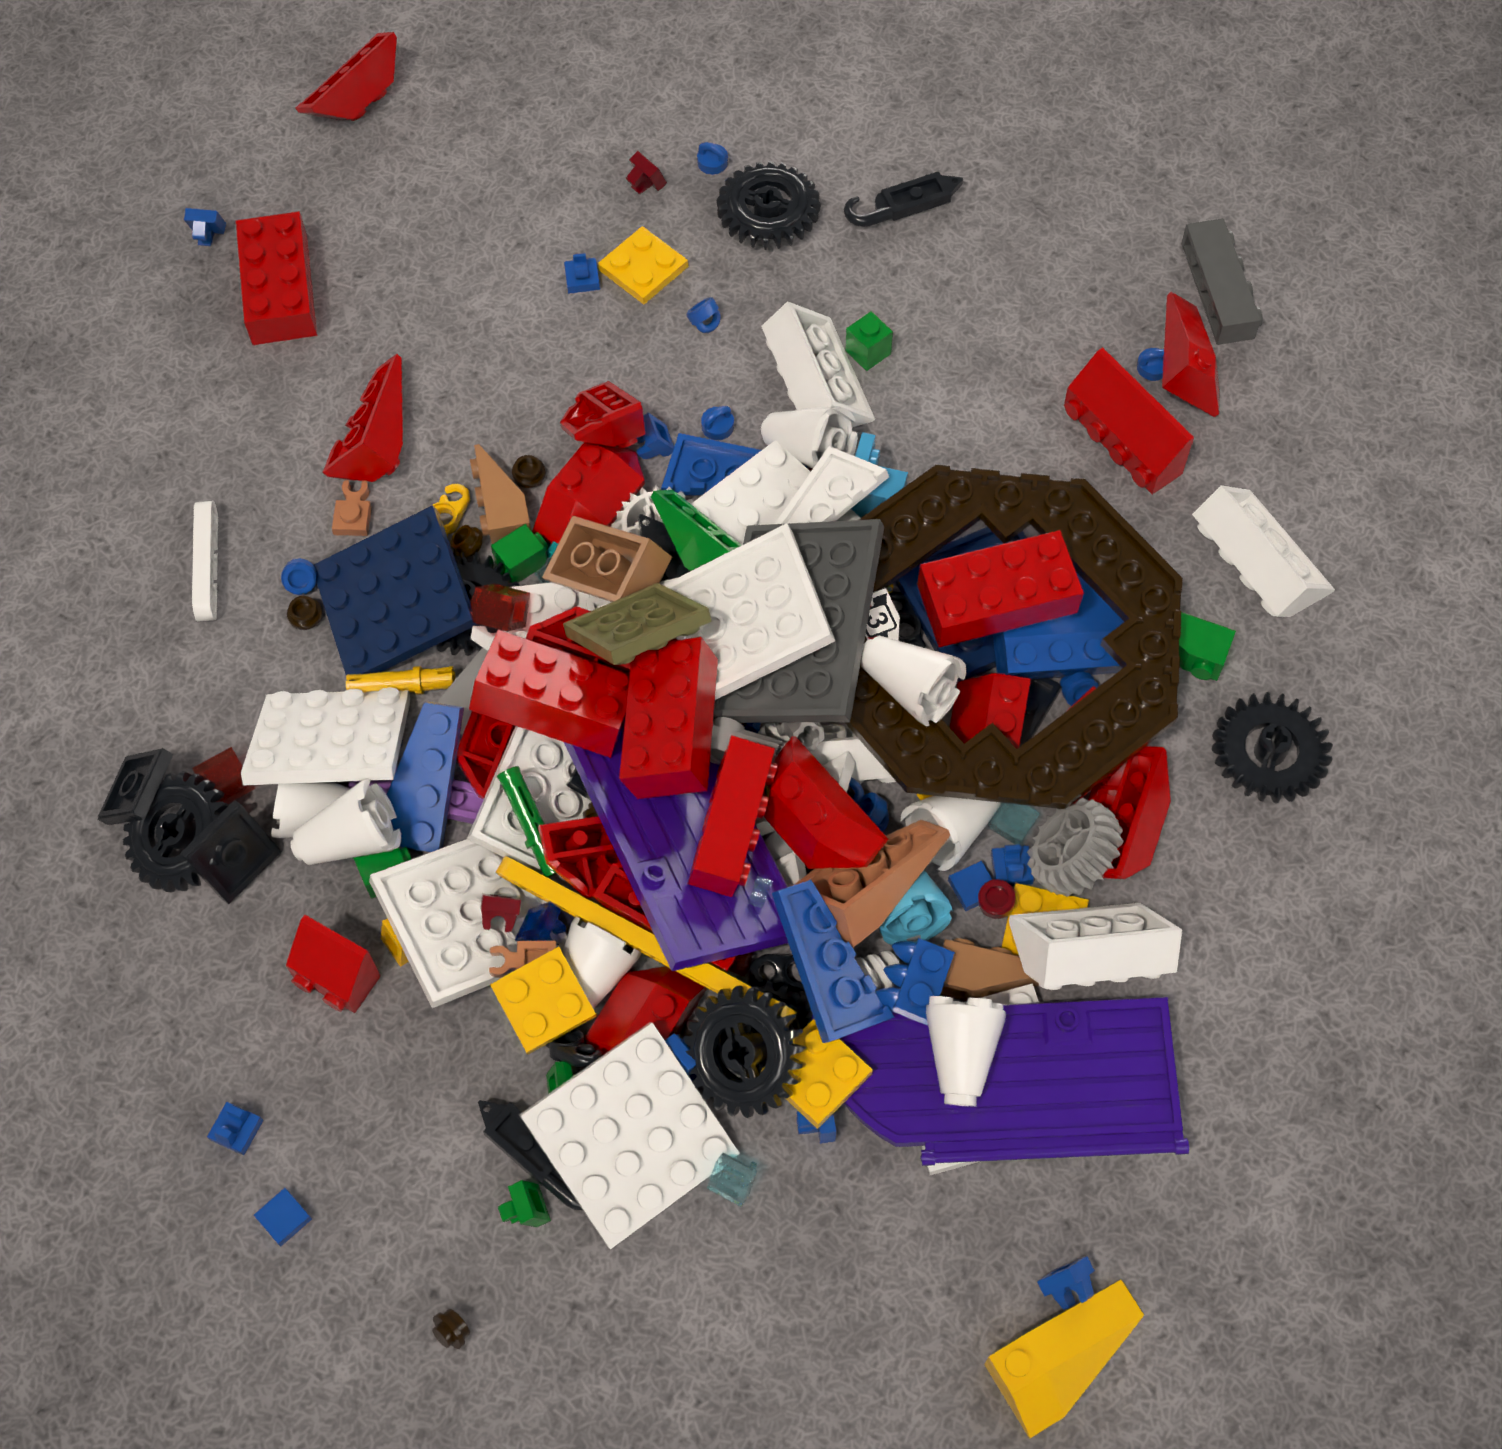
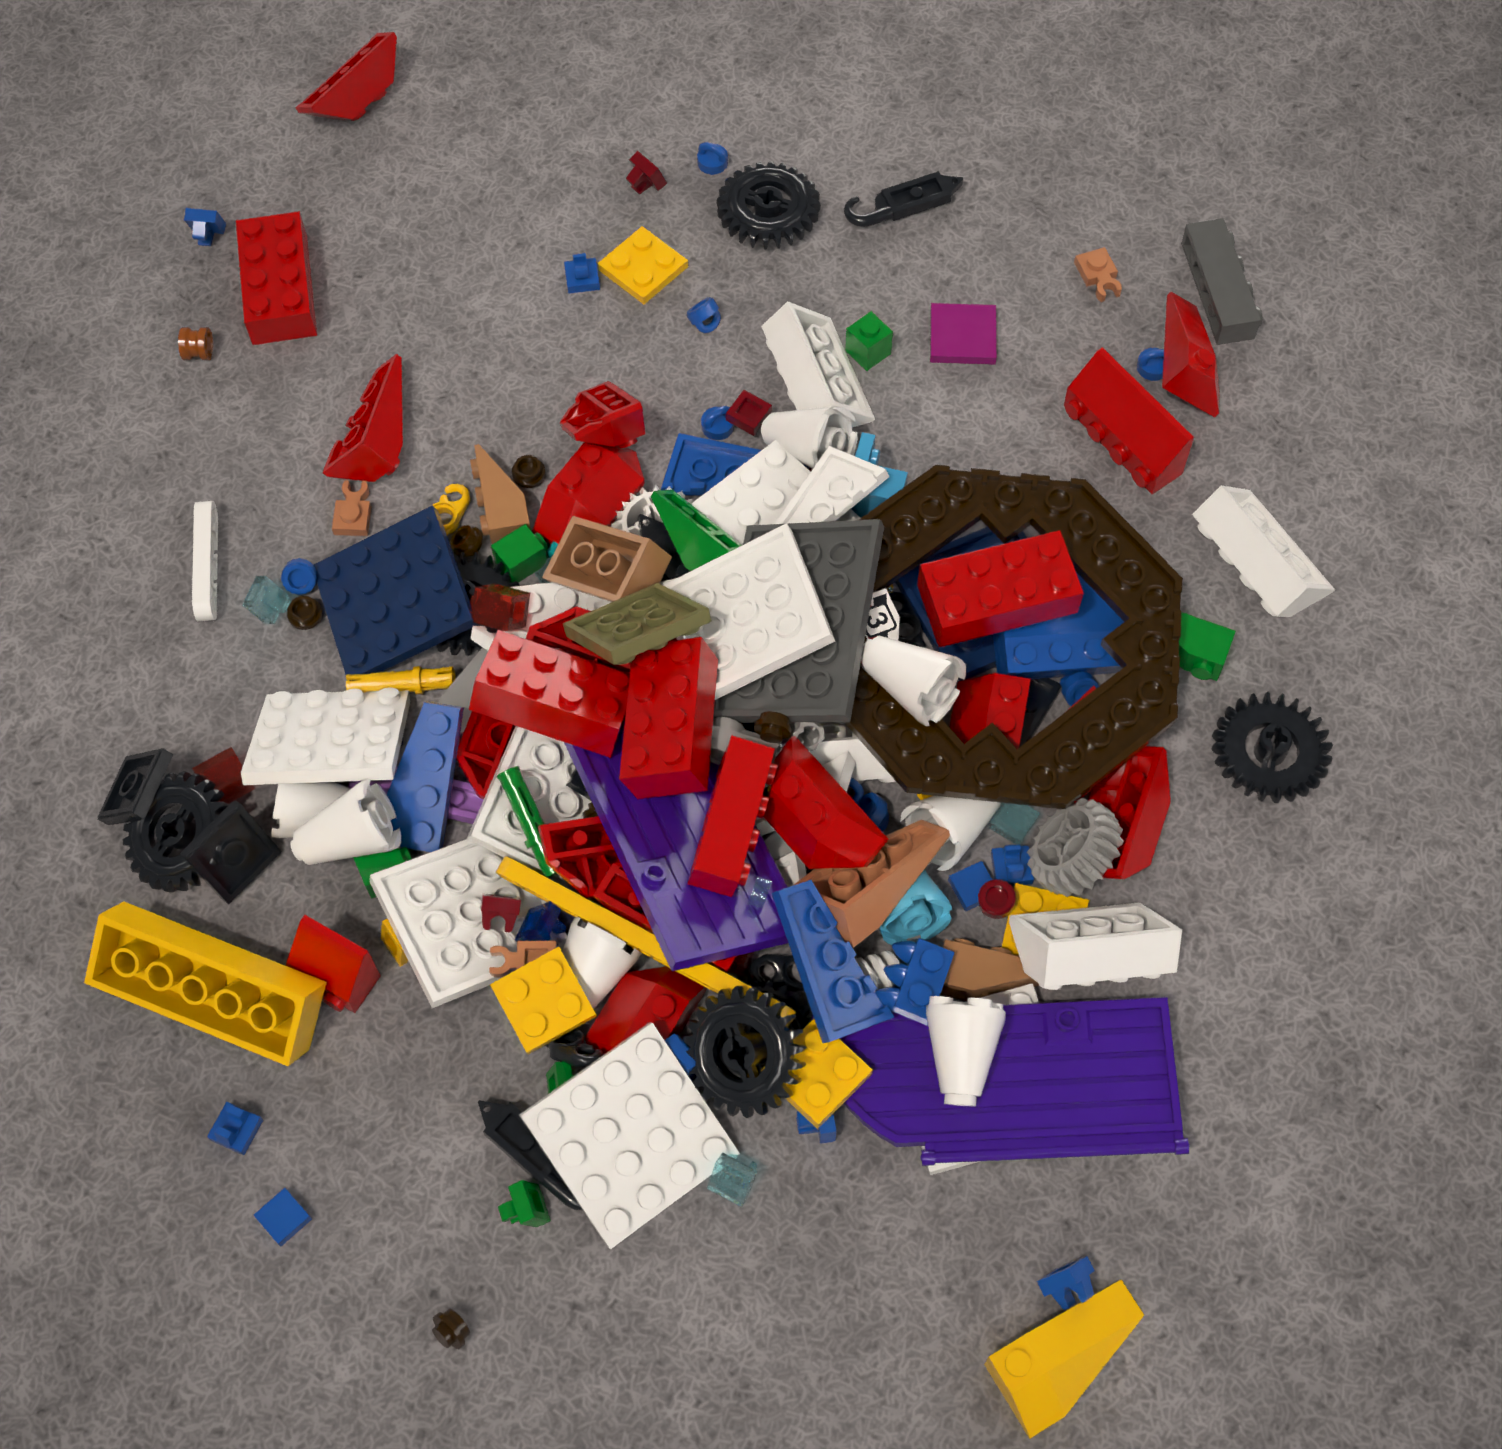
(195, 343): none -> dark orange wheel
(205, 983): none -> yellow brick
(266, 600): none -> clear light blue tile
(656, 439): blue tile -> none
(748, 412): none -> dark red tile
(773, 727): none -> dark brown plate
(963, 333): none -> magenta tile
(1098, 269): none -> nougat plate

